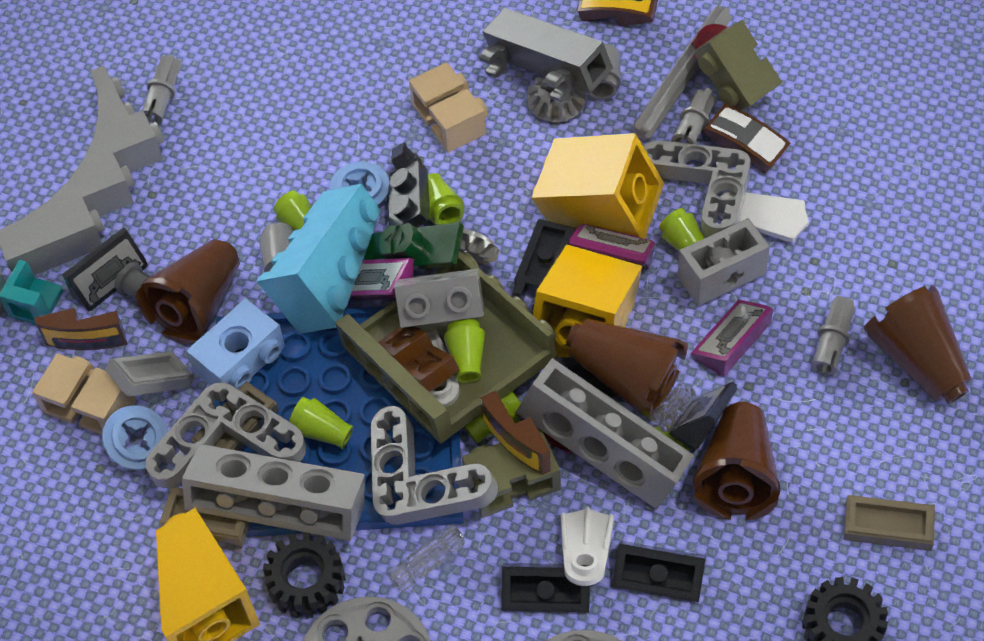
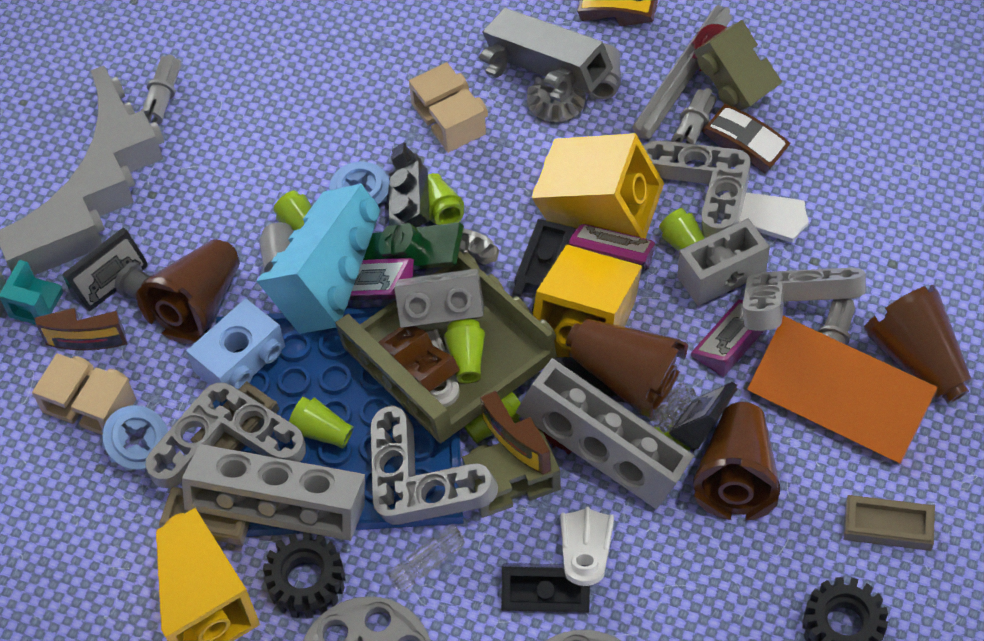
(149, 373): light grey tile -> none
(659, 571): black slope -> none
(769, 290): none -> light grey beam
(842, 389): none -> orange tile

